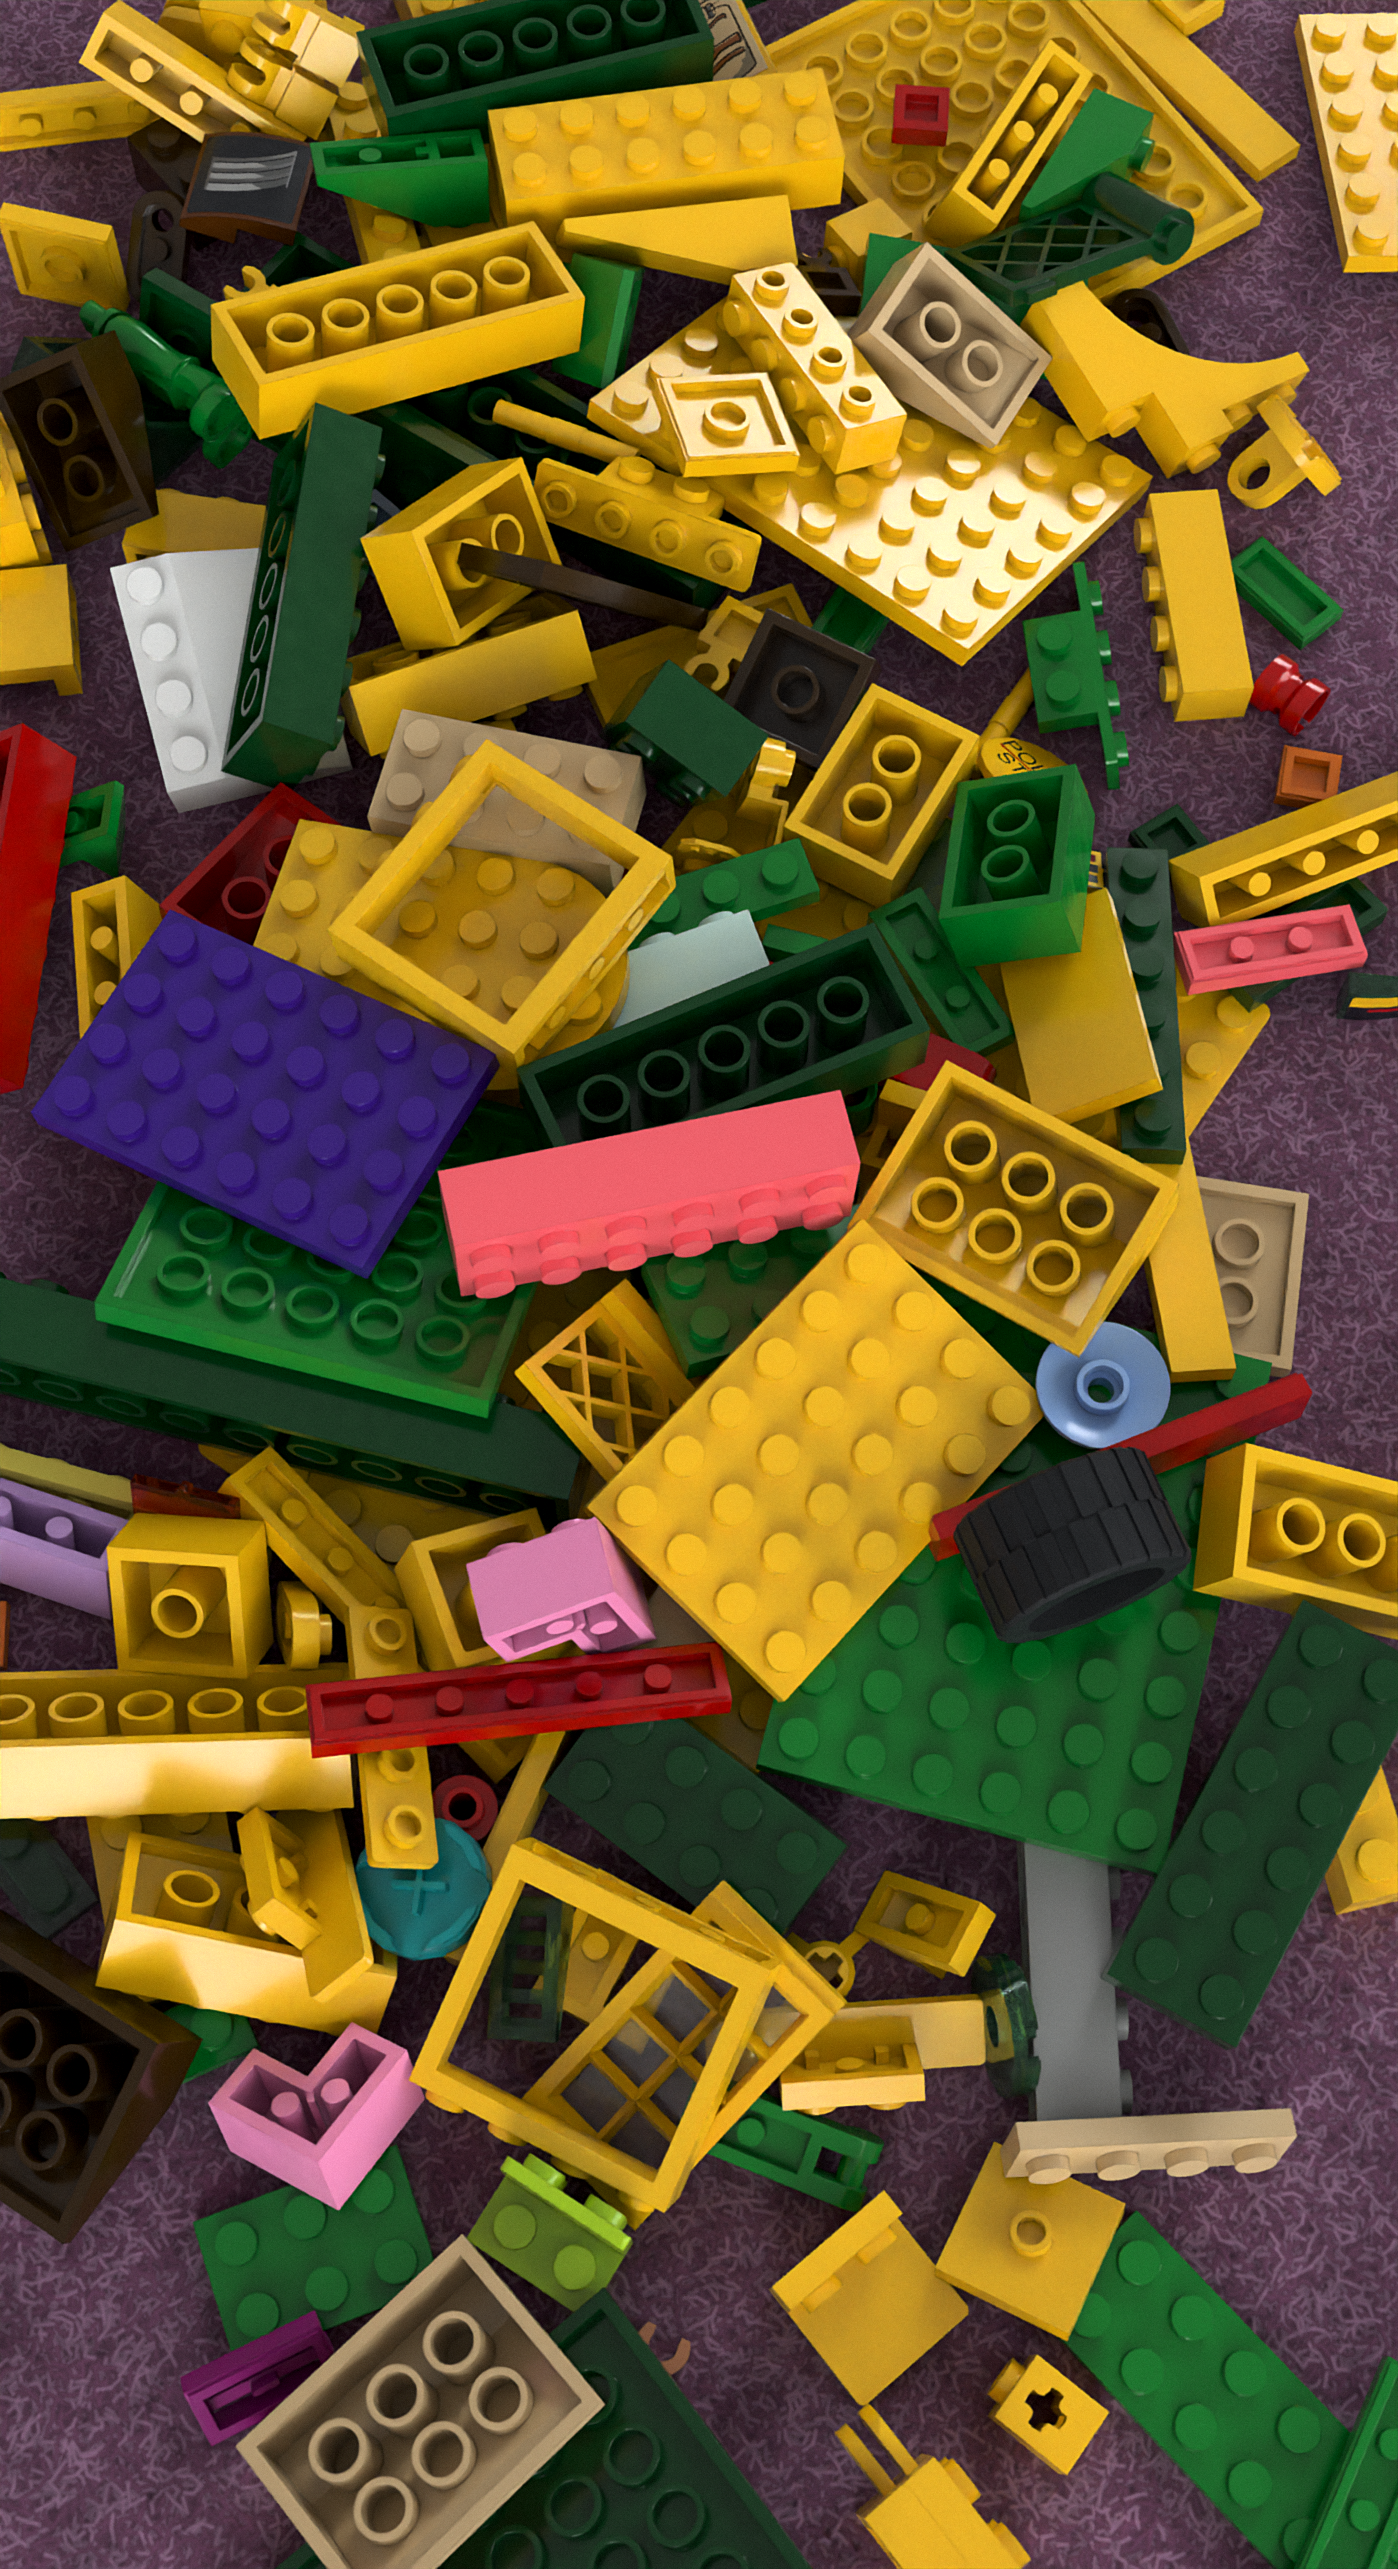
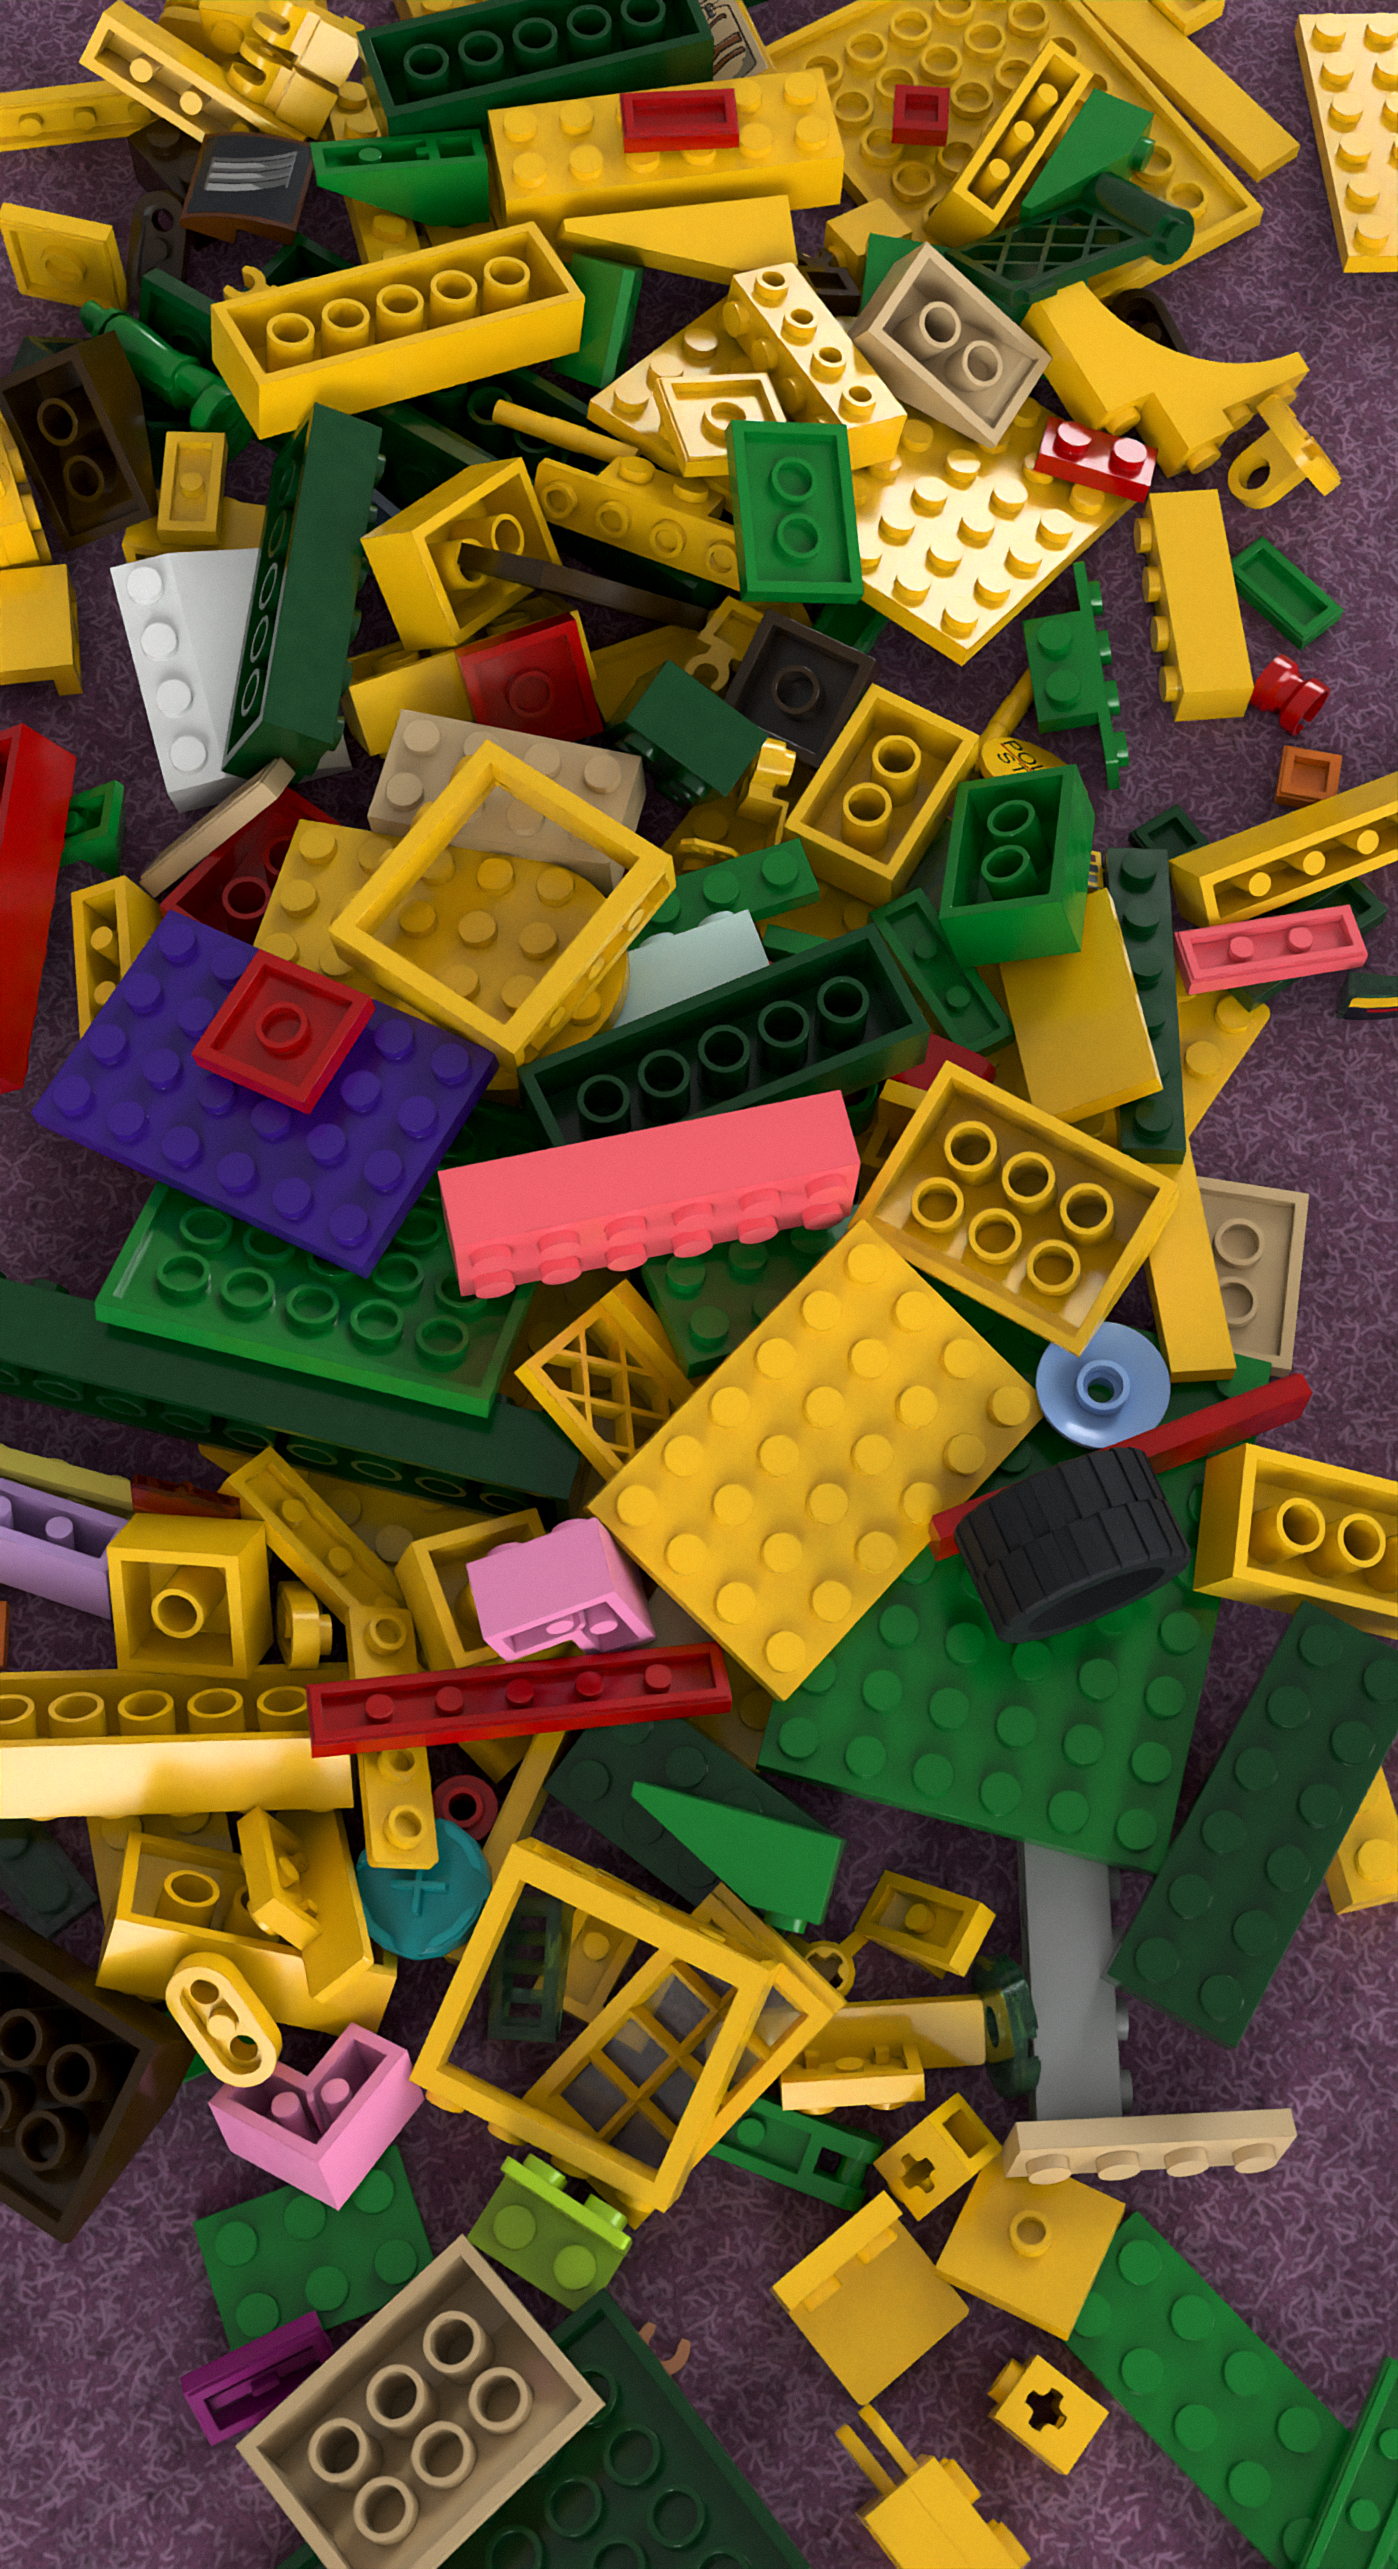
(192, 488): none -> yellow plate
(217, 826): none -> tan tile
(219, 2015): none -> yellow plate
(283, 1031): none -> red plate
(532, 681): none -> red plate
(679, 120): none -> red tile
(759, 1857): none -> green slope
(793, 512): none -> green plate
(930, 2163): none -> yellow brick
(1096, 459): none -> red plate

